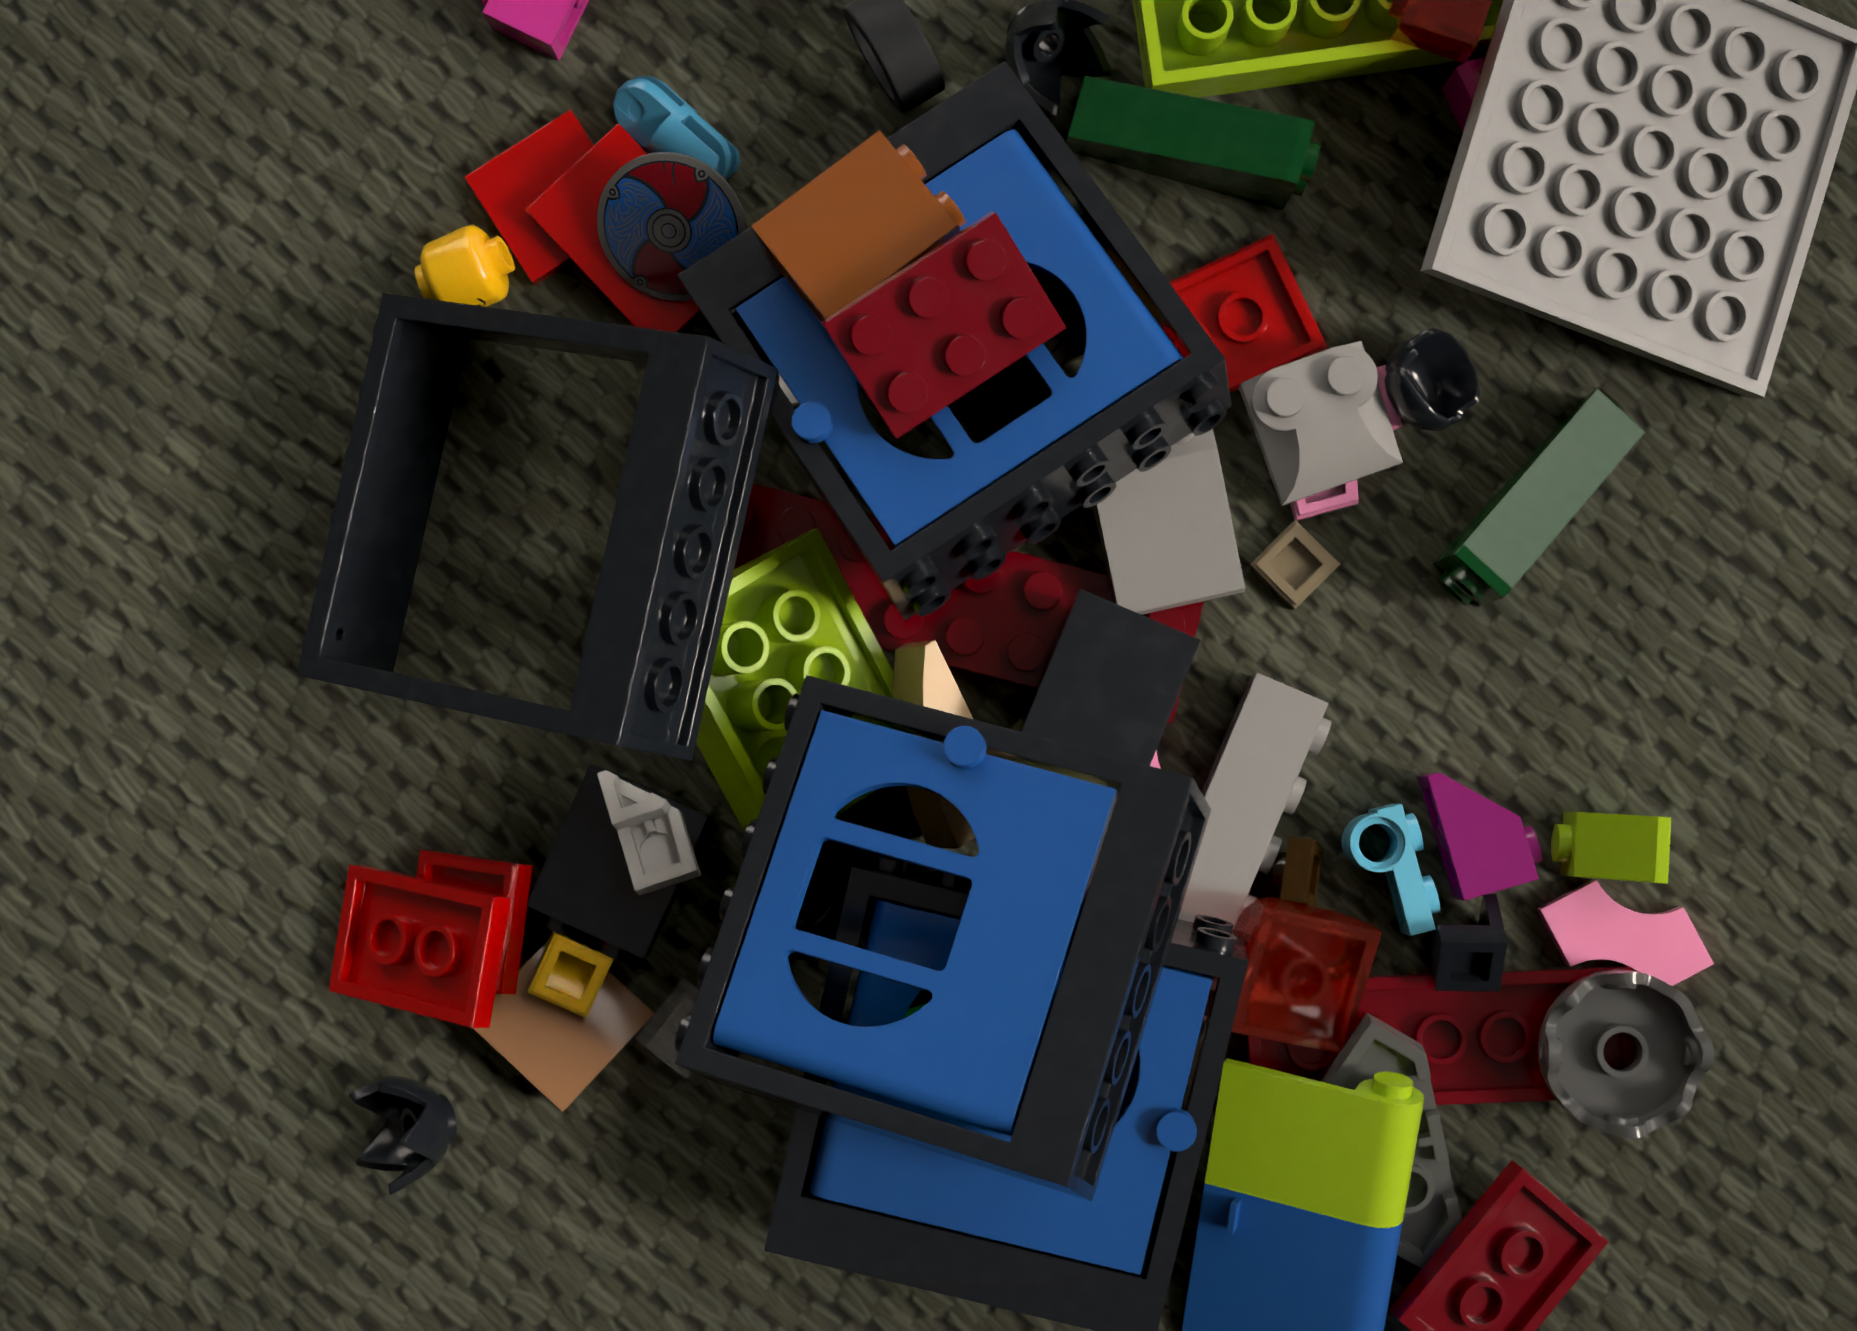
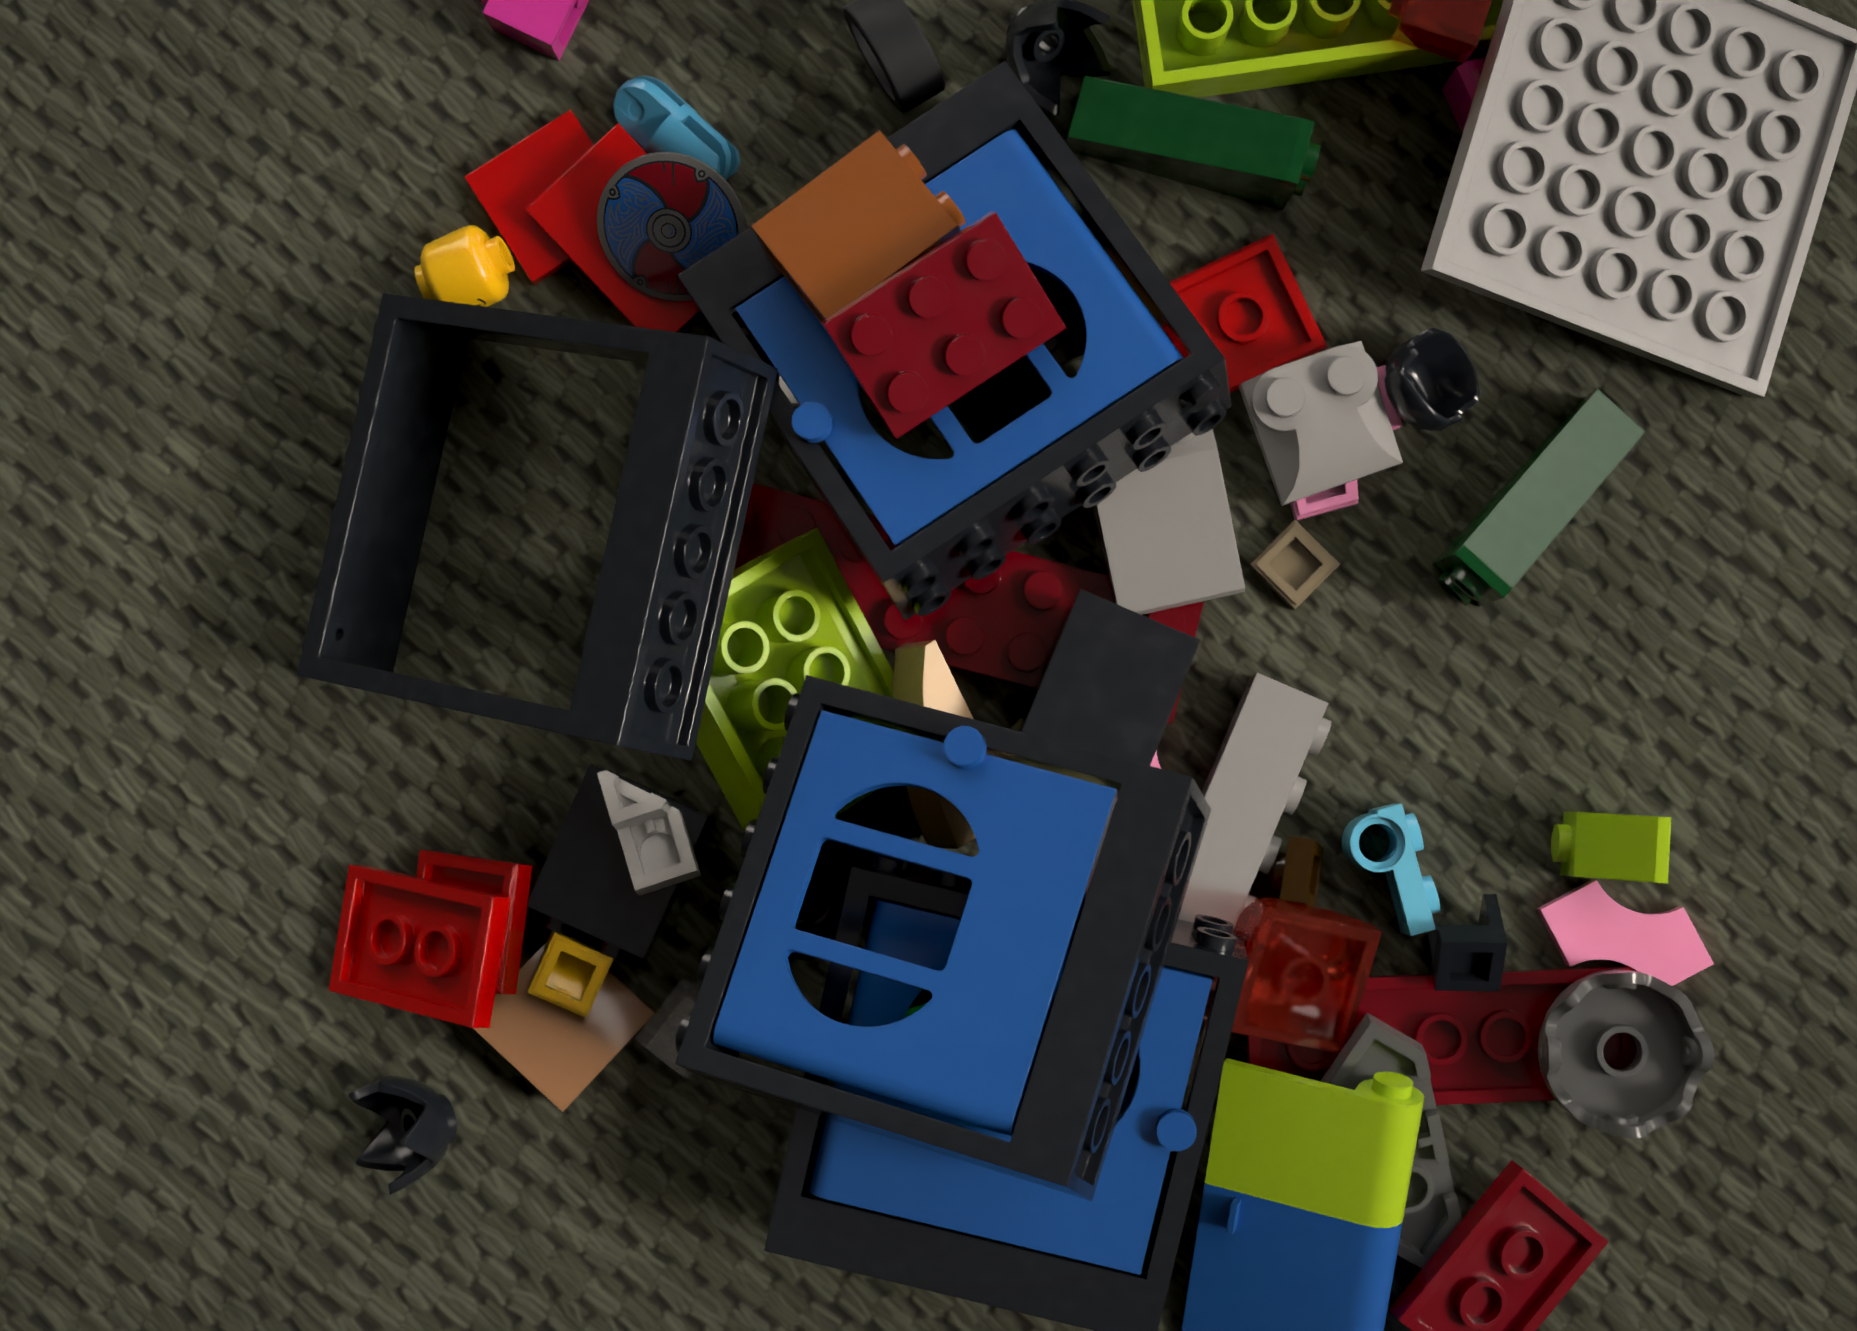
(1477, 839): magenta slope -> none

